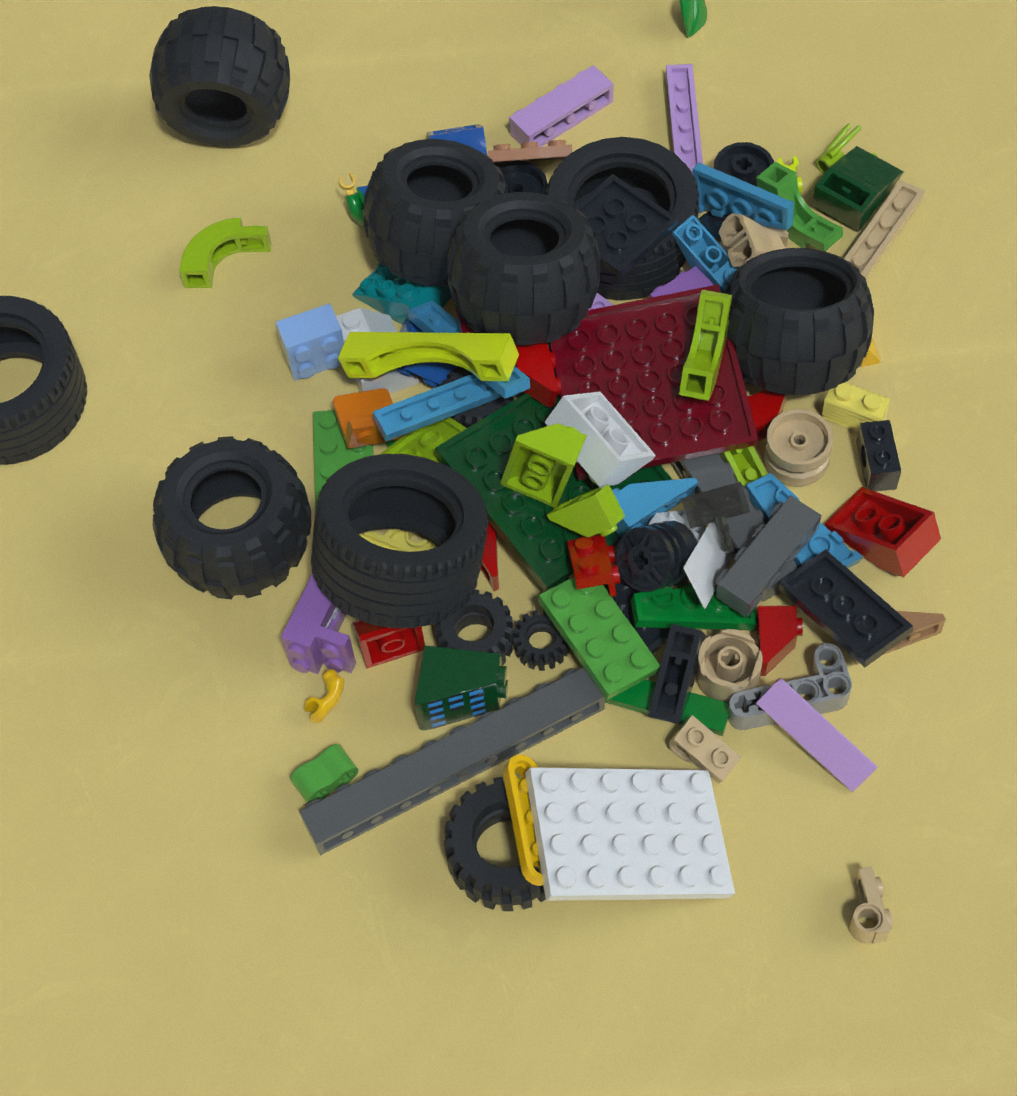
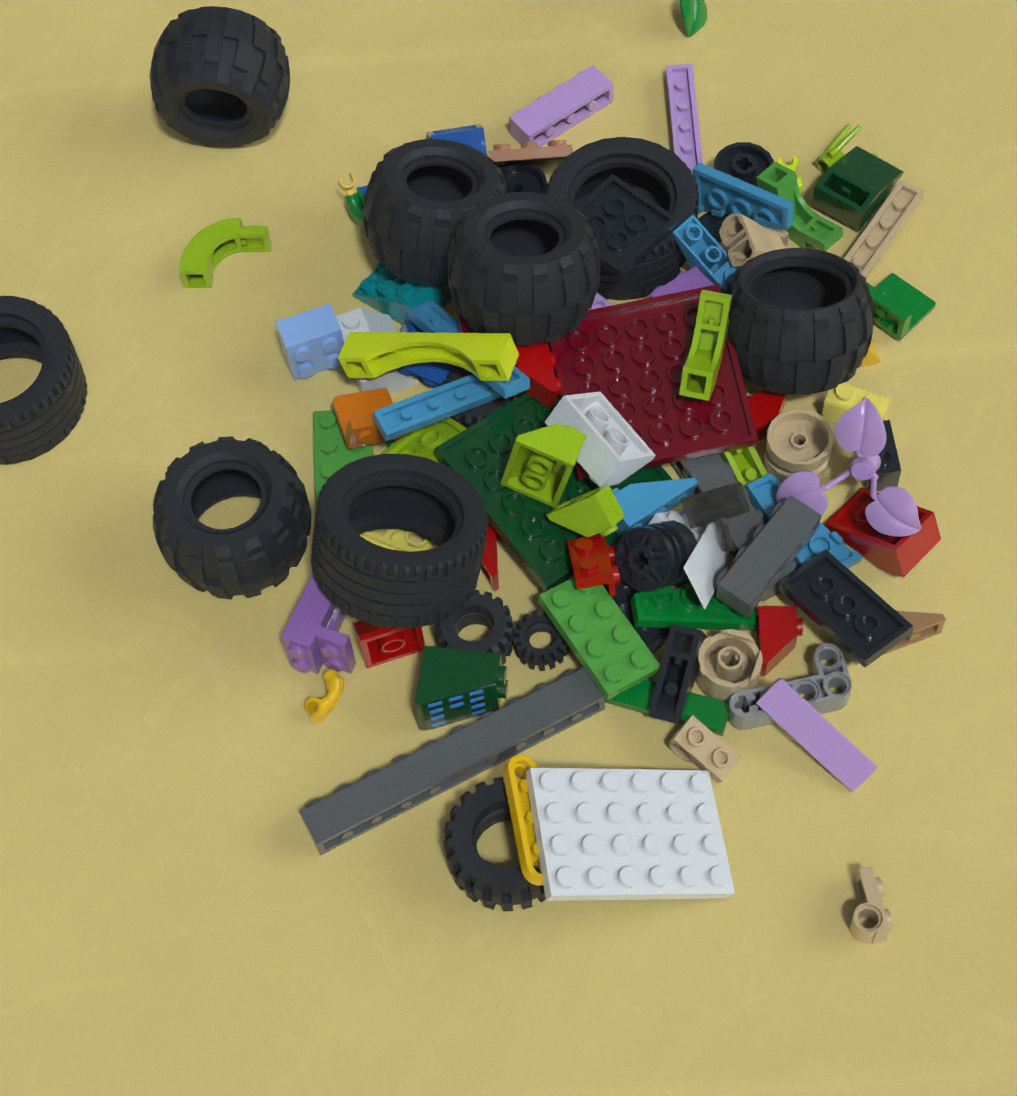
(324, 774): bright green axle -> none
(861, 431): none -> lavender plant
(899, 306): none -> green bracket

